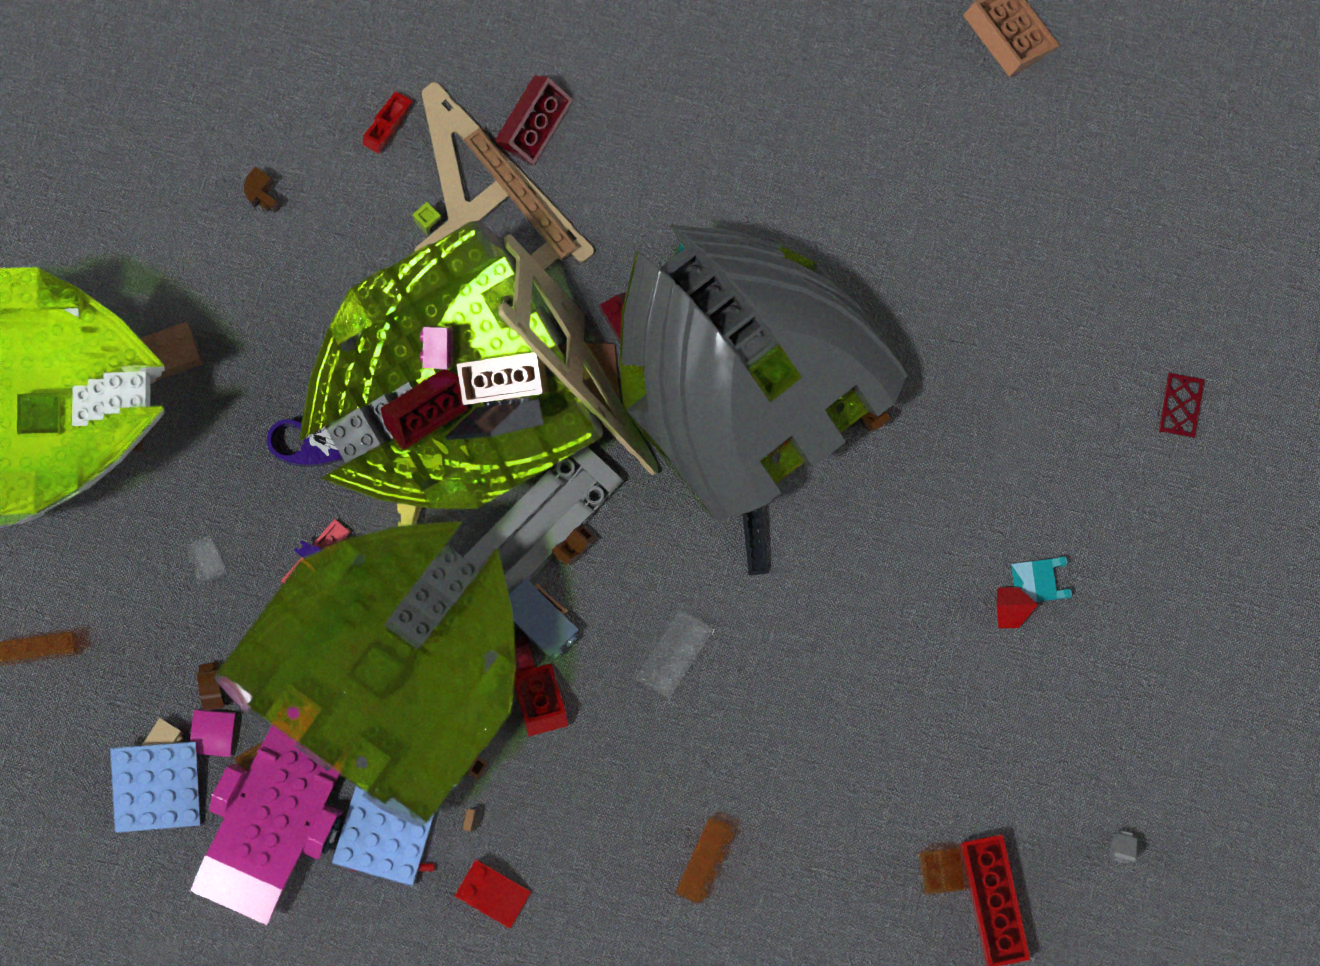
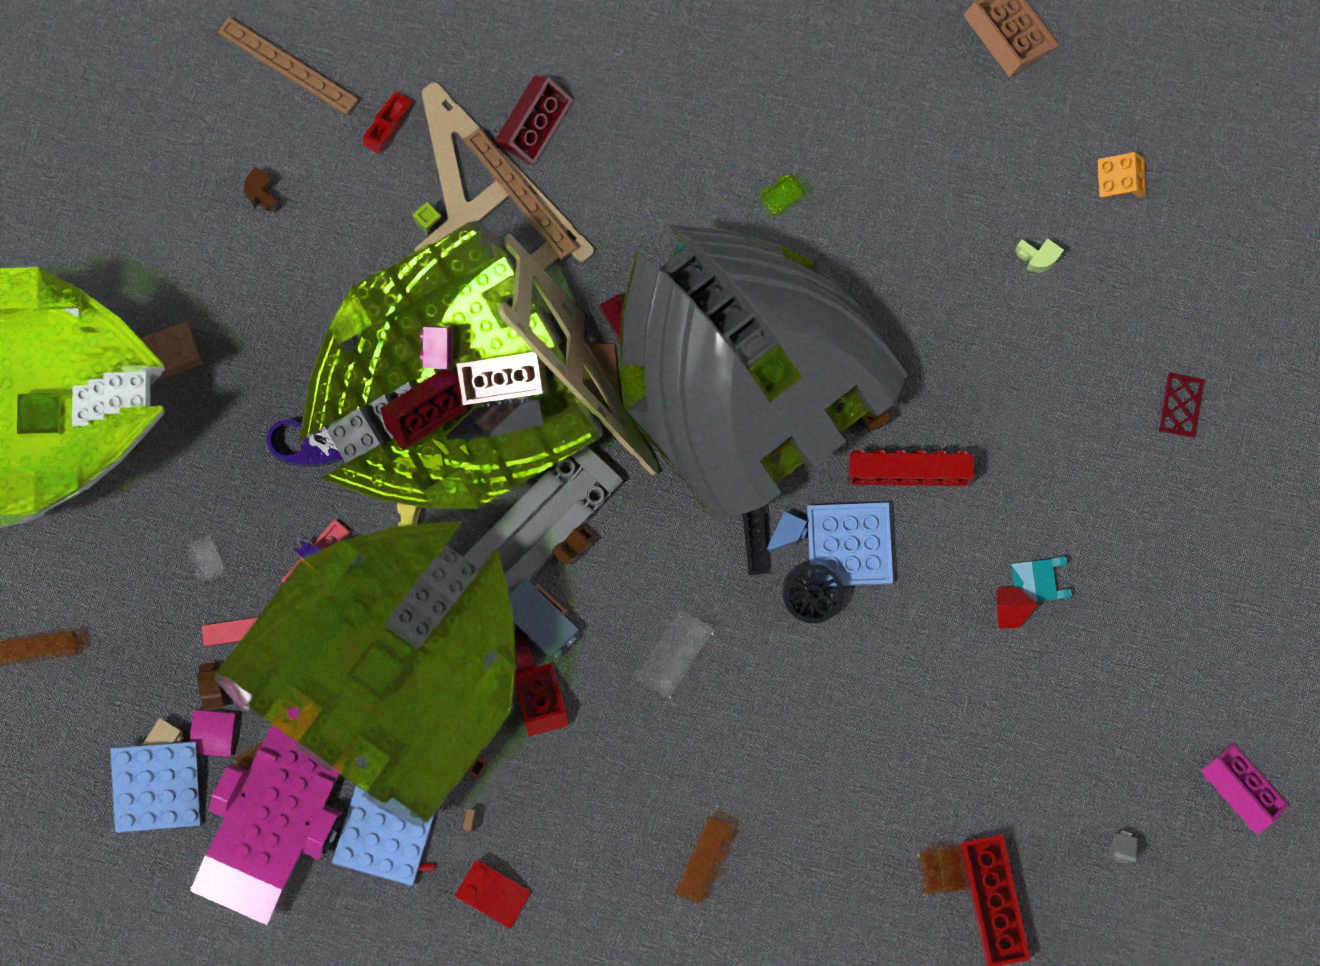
(226, 632): none -> coral tile
(288, 66): none -> medium nougat tile
(781, 195): none -> clear neon green brick
(787, 532): none -> medium blue slope
(825, 613): none -> black piece
(852, 541): none -> light blue plate
(910, 469): none -> red brick
(1041, 259): none -> yellowish green brick
(1122, 175): none -> light orange bracket
(1245, 788): none -> dark pink slope

